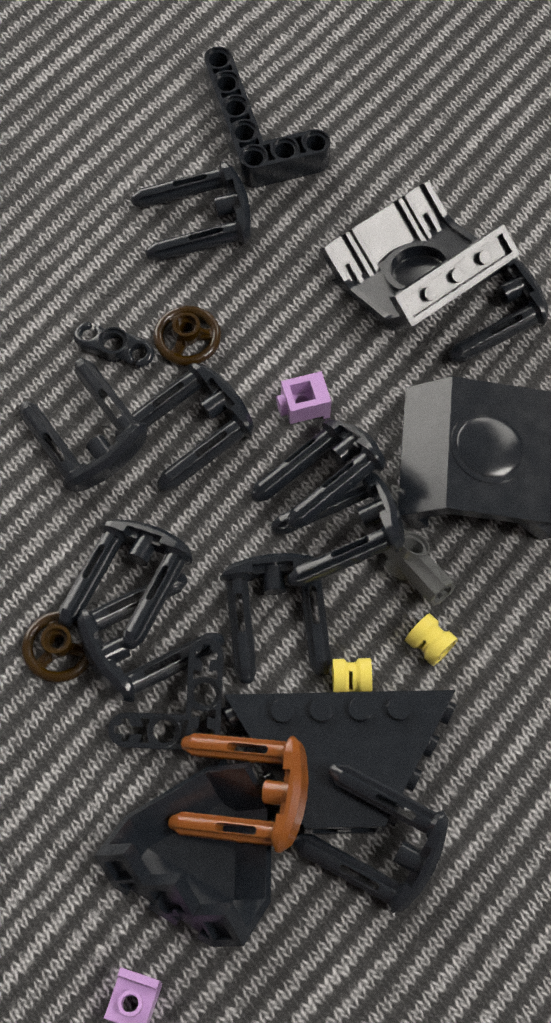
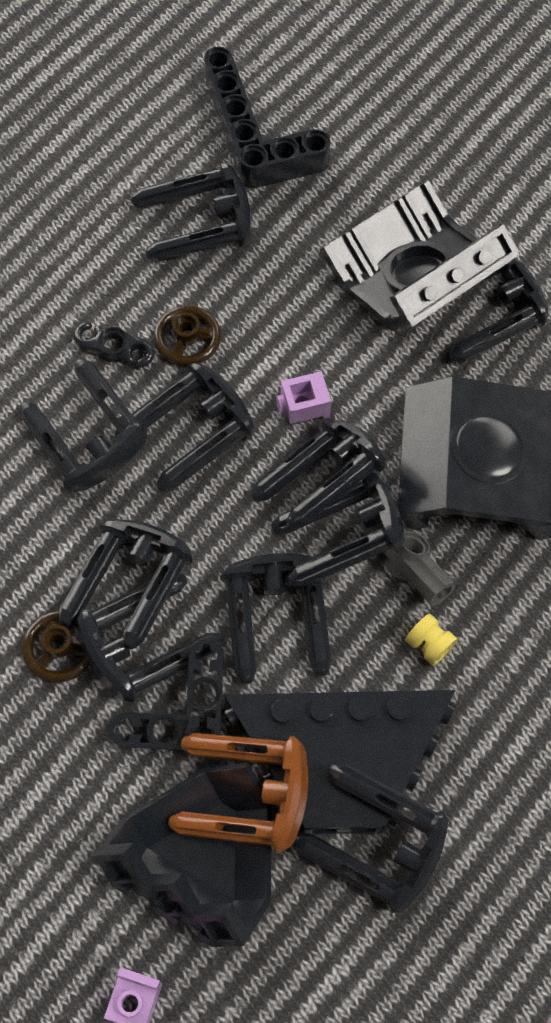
(352, 675): light yellow wheel -> none

